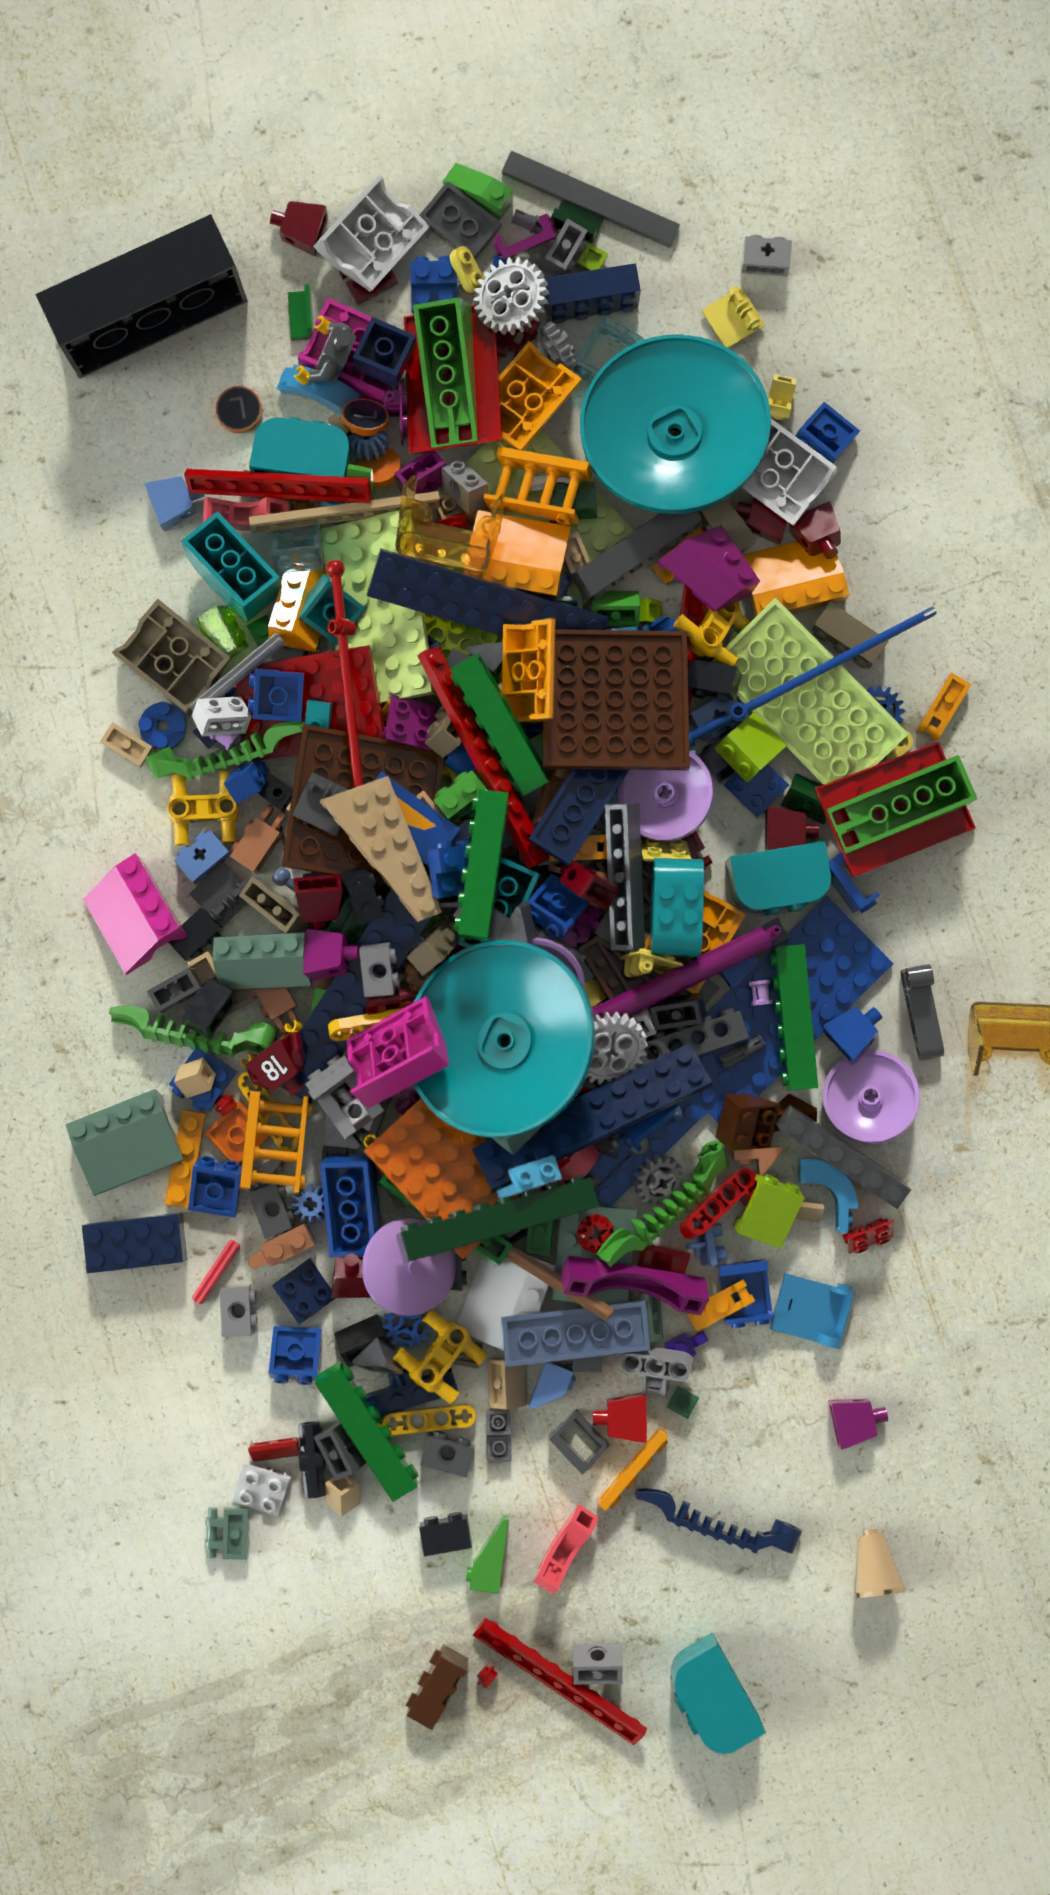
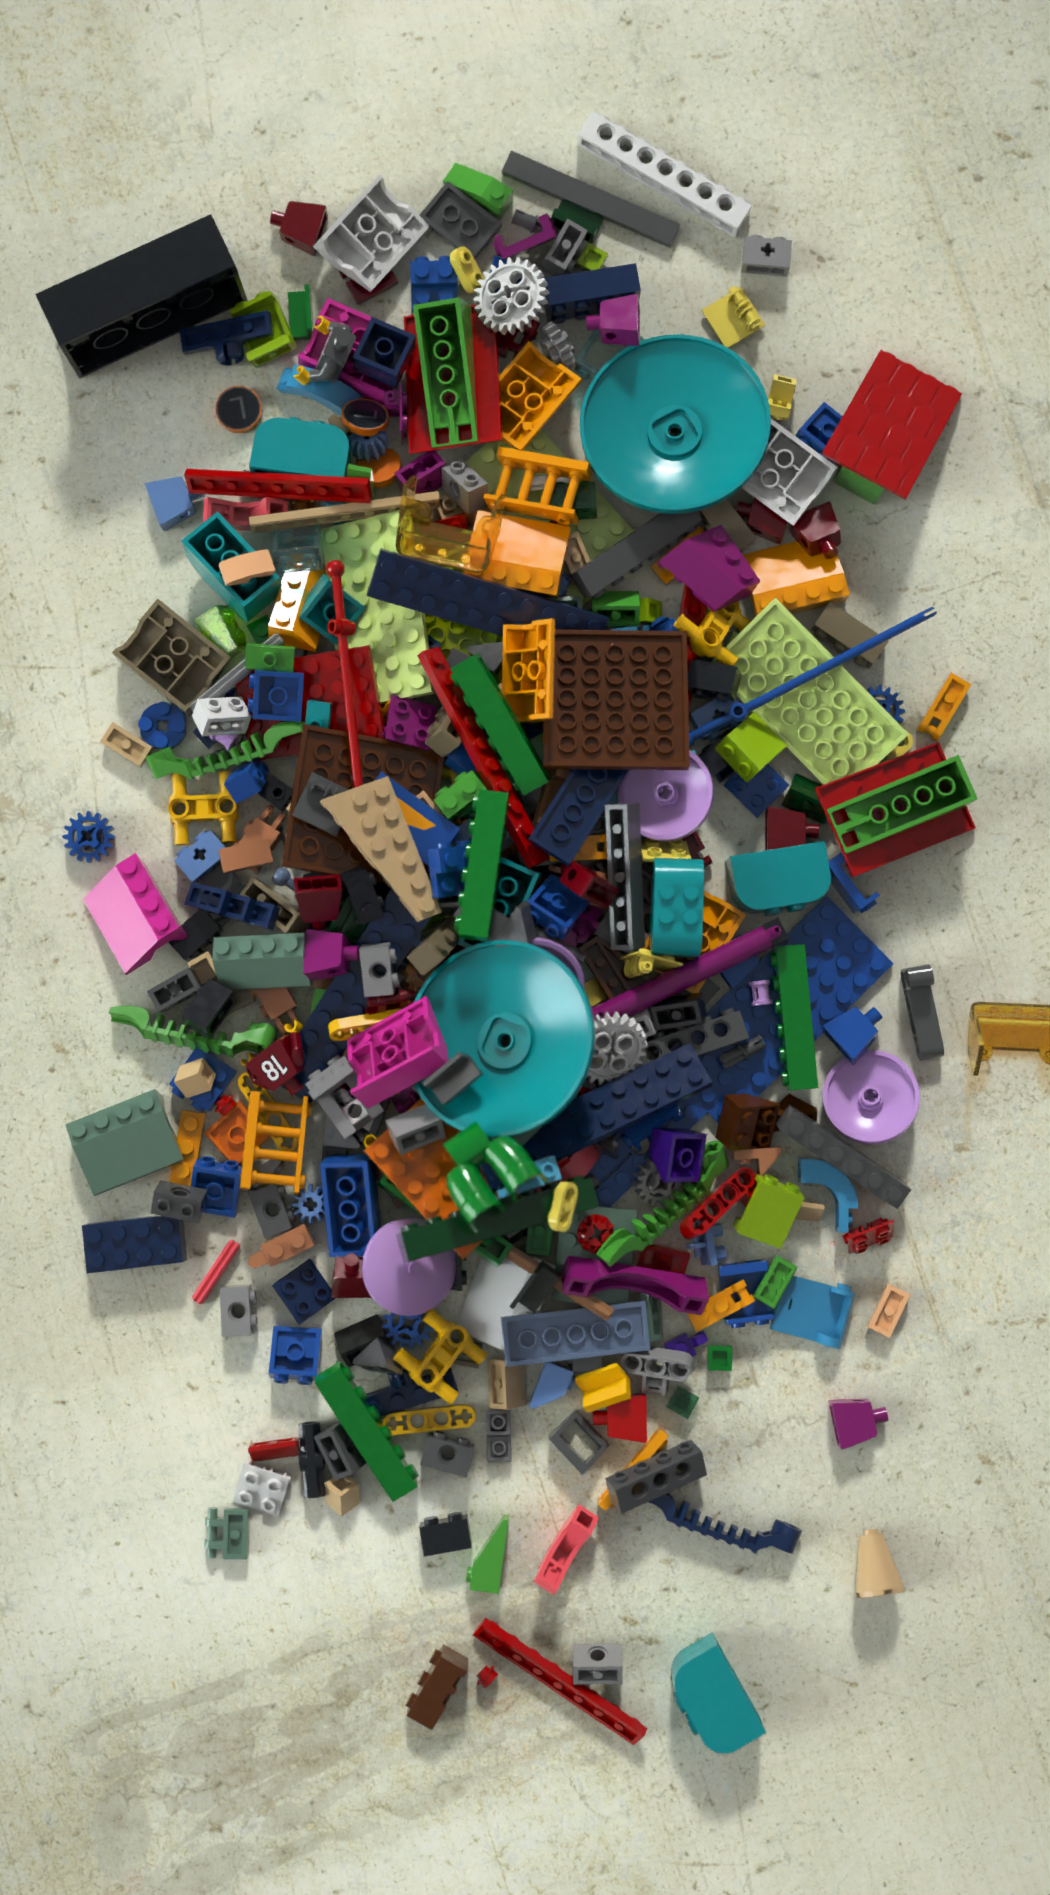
(82, 843): none -> blue gear
(178, 1201): none -> dark grey brick
(227, 336): none -> dark blue plate
(232, 905): none -> dark blue slope
(245, 856): none -> nougat slope
(246, 566): none -> light nougat slope
(268, 348): none -> lime panel
(269, 657): none -> bright green plate
(415, 1129): none -> light grey brick
(453, 1077): none -> dark grey panel
(465, 1182): none -> green piece
(537, 1287): none -> pearl dark grey panel
(563, 1206): none -> light yellow plate
(604, 1387): none -> yellow panel
(618, 321): none -> magenta torso
(656, 1476): none -> dark grey brick
(669, 185): none -> white brick
(678, 1153): none -> dark purple slope
(719, 1357): none -> green plate
(775, 1281): none -> bright green plate
(888, 1310): none -> light nougat plate
(889, 428): none -> red piece

